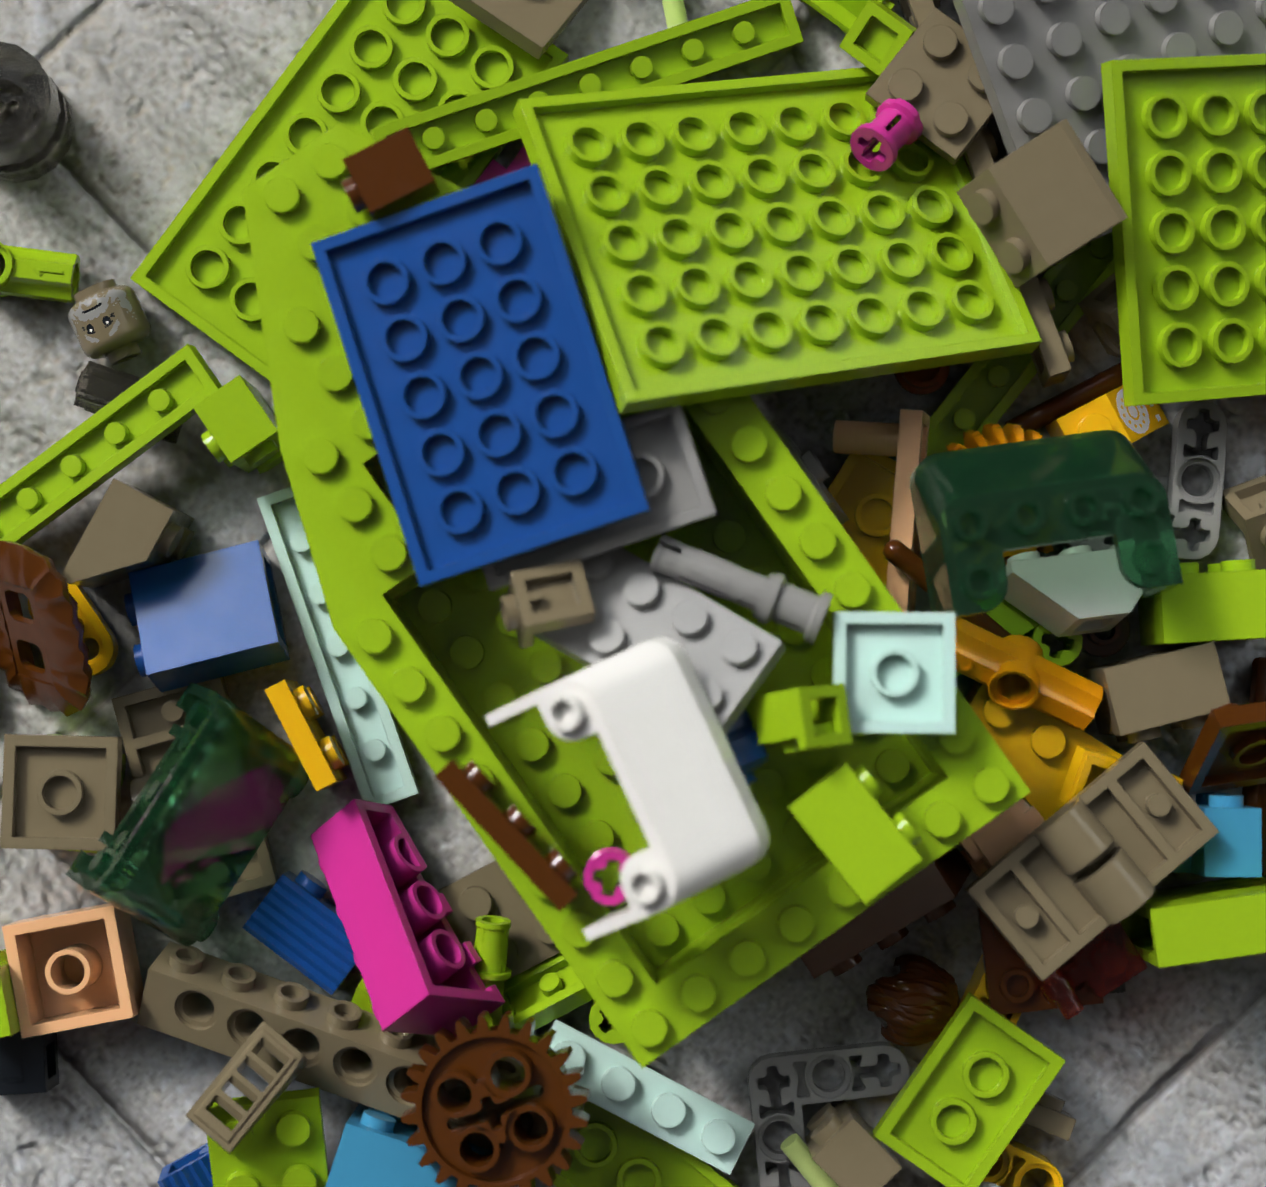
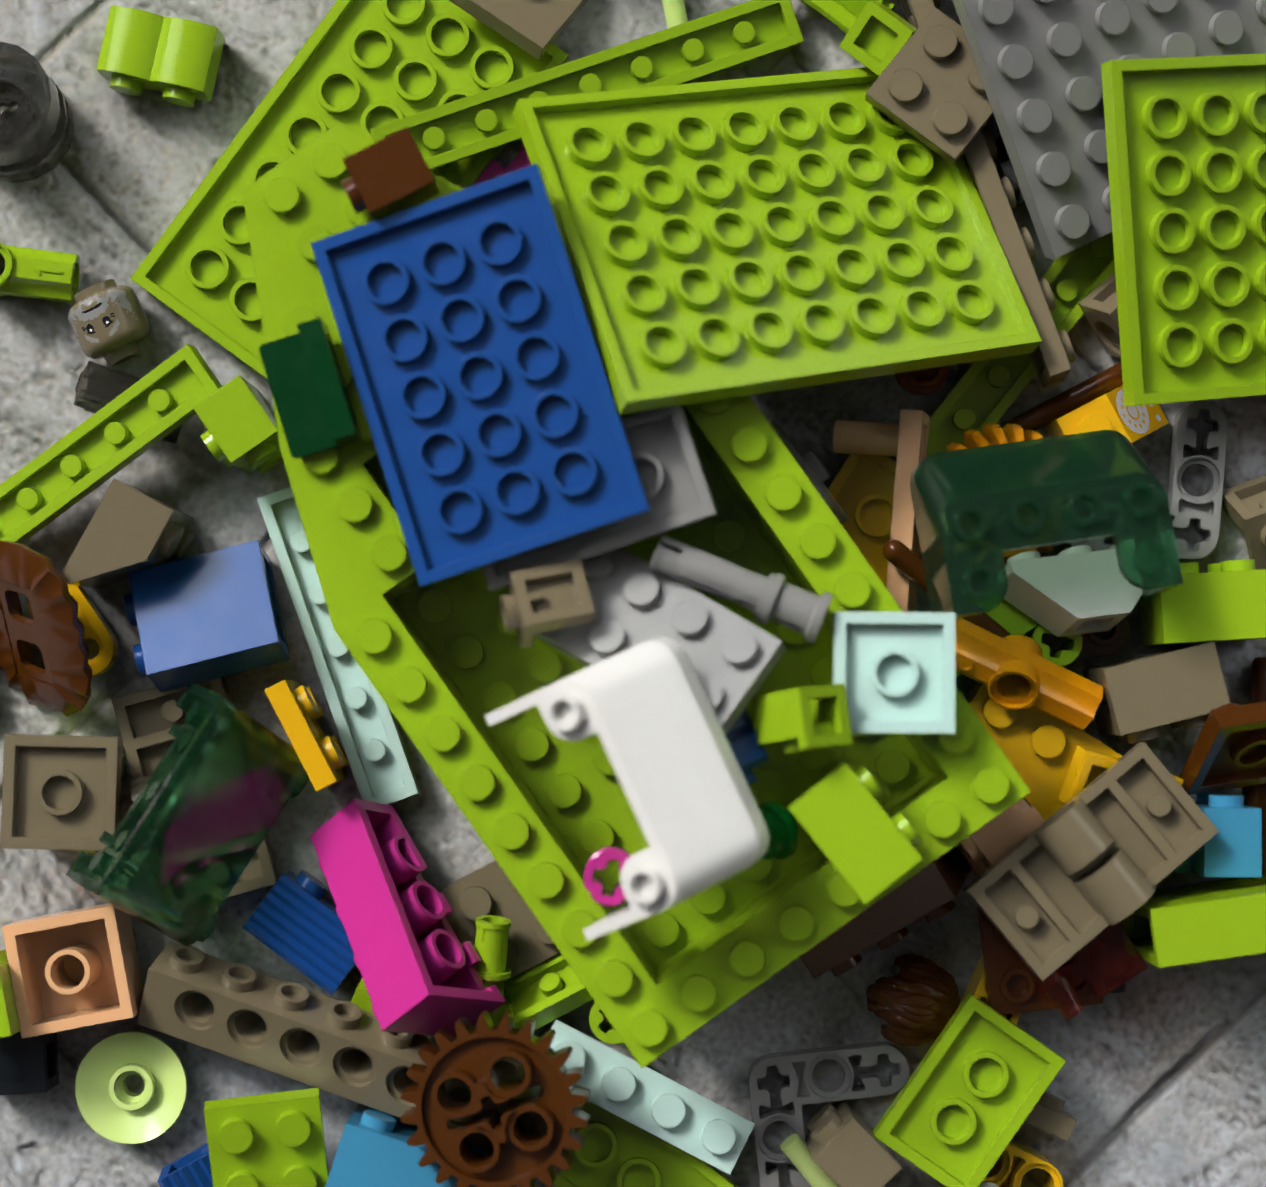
(108, 1102): none -> yellowish green dish
(160, 55): none -> lime brick
(278, 1082): dark tan slope -> none
(310, 390): none -> dark green panel
(510, 830): reddish brown plate -> none
(782, 830): none -> green plate
(880, 130): dark pink bush -> none
(1041, 203): dark tan slope -> none

